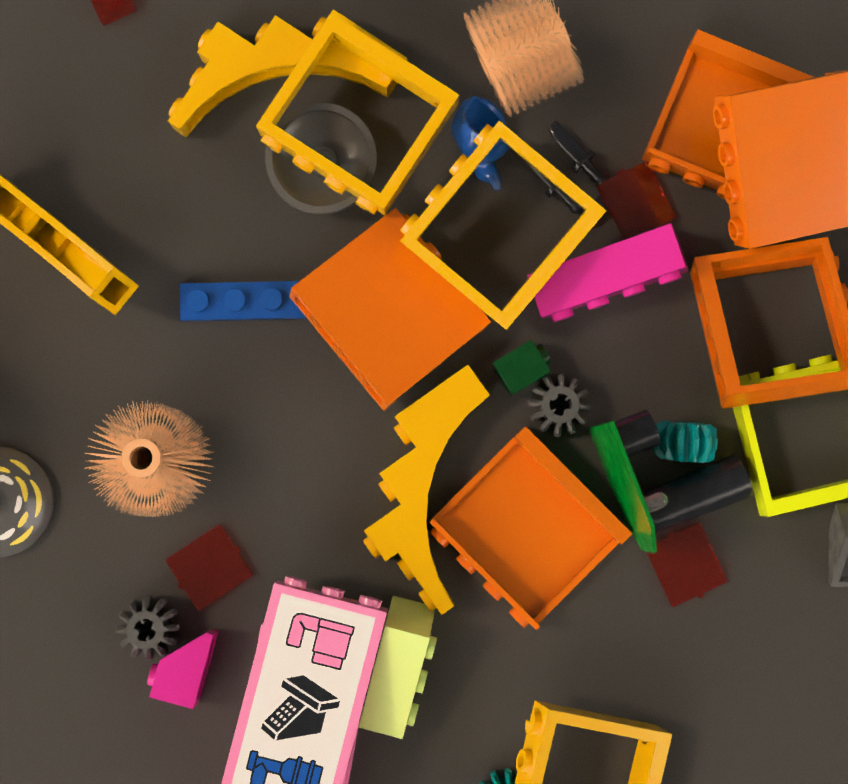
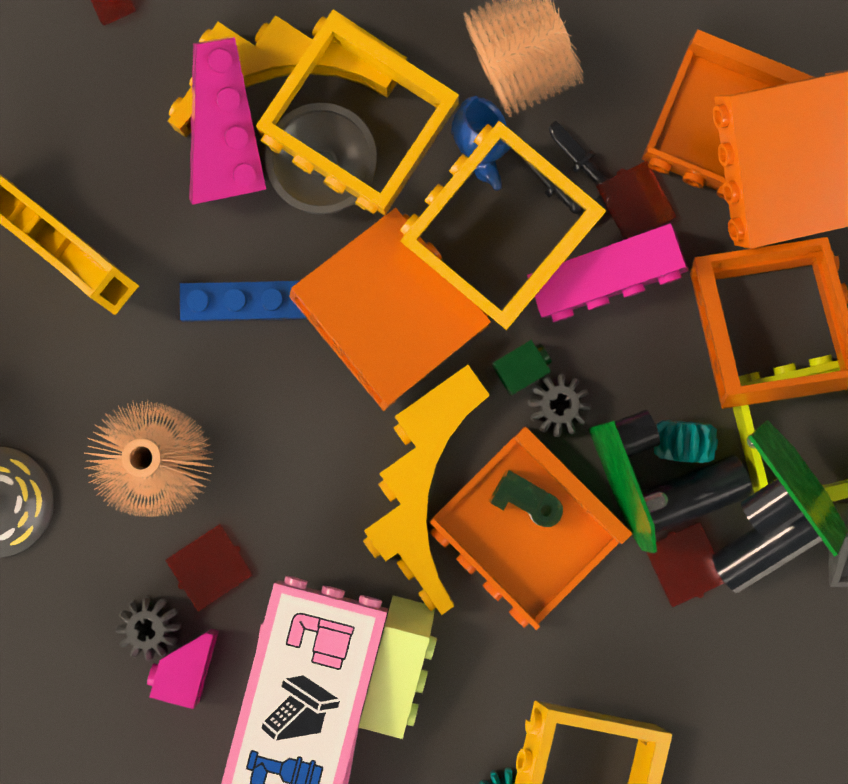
(222, 131): none -> dark pink wedge
(540, 505): none -> clear green leg
(785, 516): none -> piece

